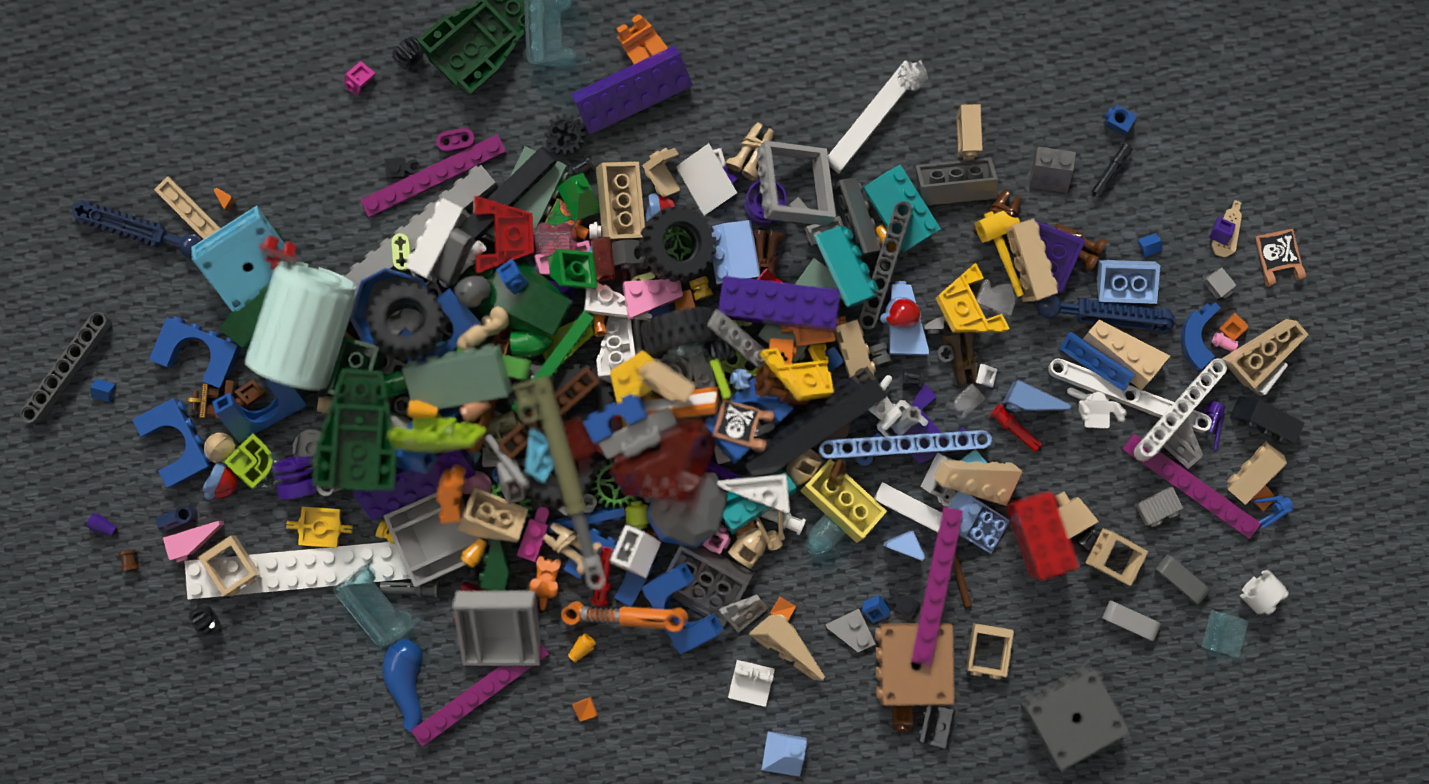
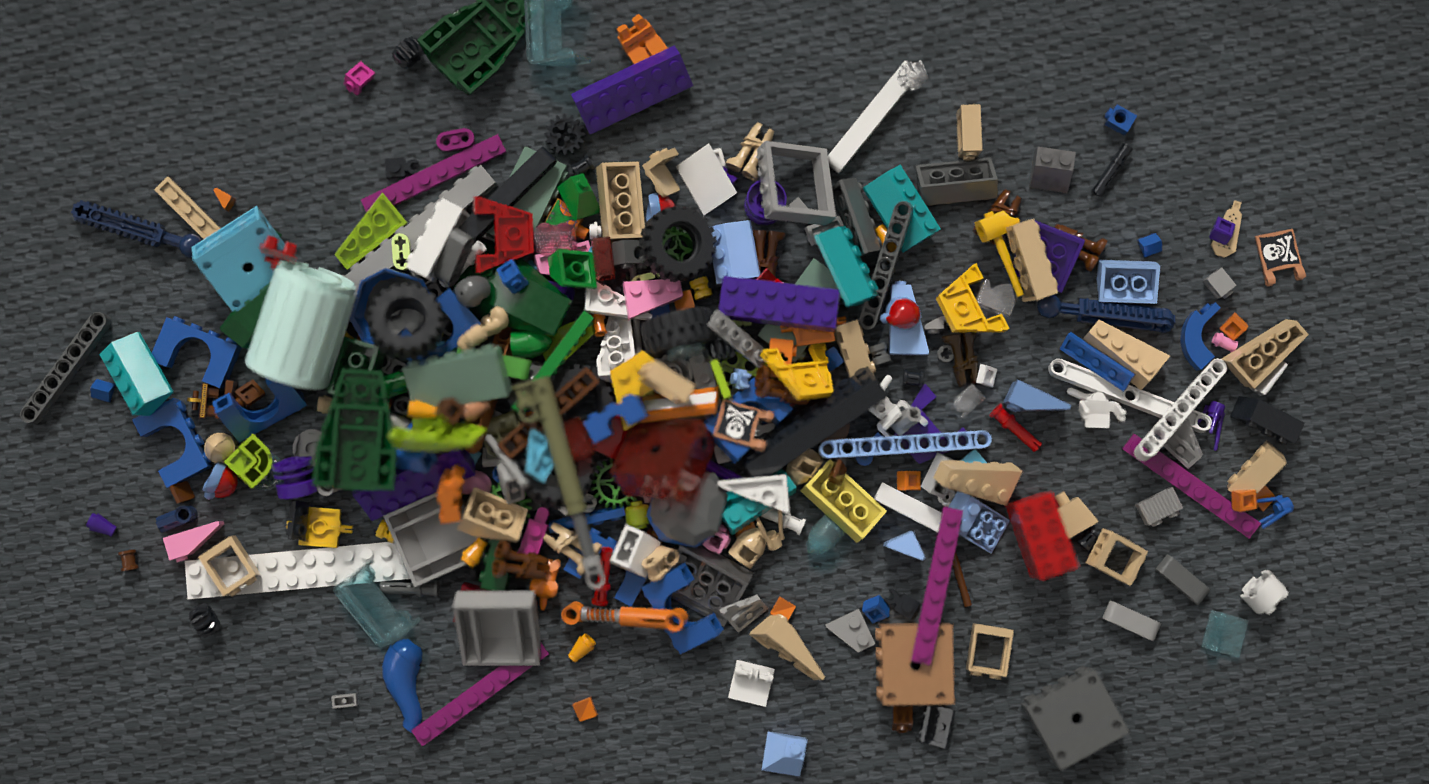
(136, 374): none -> slope
(182, 492): none -> reddish brown slope
(299, 515): none -> black hinge
(345, 700): none -> light grey piece
(373, 228): none -> lime wing
(446, 410): none -> reddish brown brick
(527, 569): none -> reddish brown piece
(639, 434): light grey bracket -> none
(660, 562): none -> tan piece
(908, 480): none -> orange slope
(1244, 500): none -> orange slope

